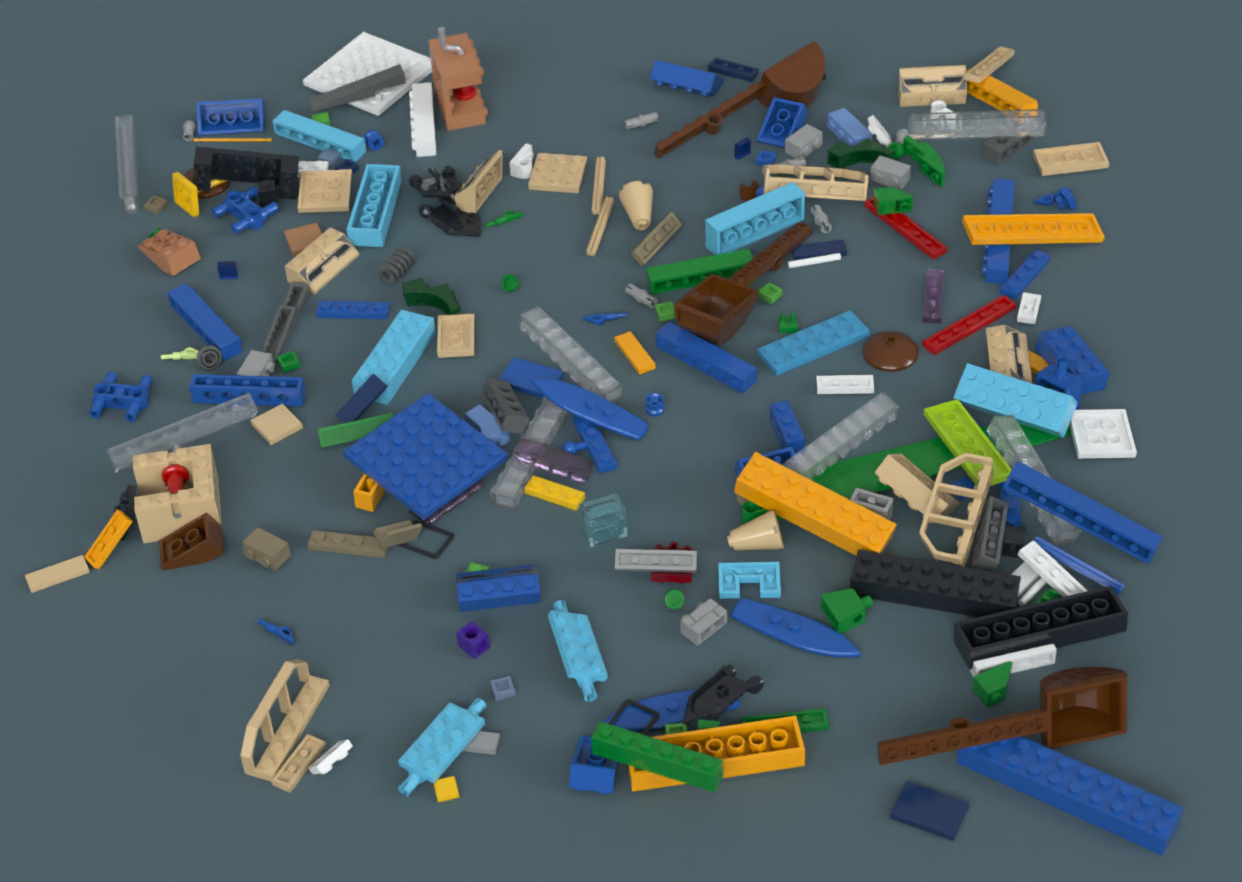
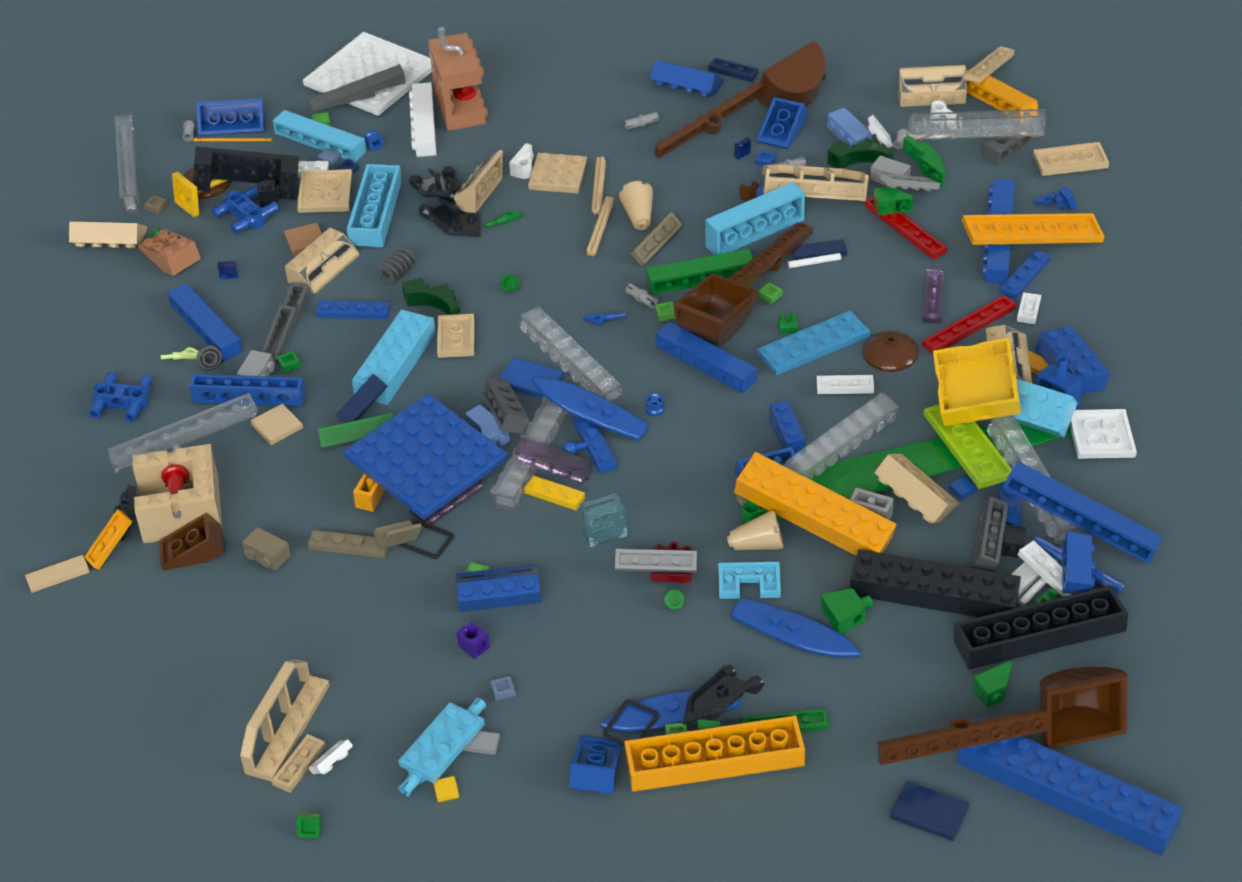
(107, 234): none -> tan slope
(278, 631): blue hand -> none
(308, 825): none -> green tile
(577, 648): medium azure plate -> none
(634, 352): light orange tile -> none
(657, 756): green brick -> none
(703, 621): light grey brick -> none
(803, 142): light grey brick -> none
(821, 219): light grey pin -> none
(898, 150): green tile -> none
(913, 182): none -> light grey plate
(974, 510): tan plate -> none
(977, 382): none -> yellow tile
(1020, 660): white panel -> none
(1077, 563): none -> blue brick

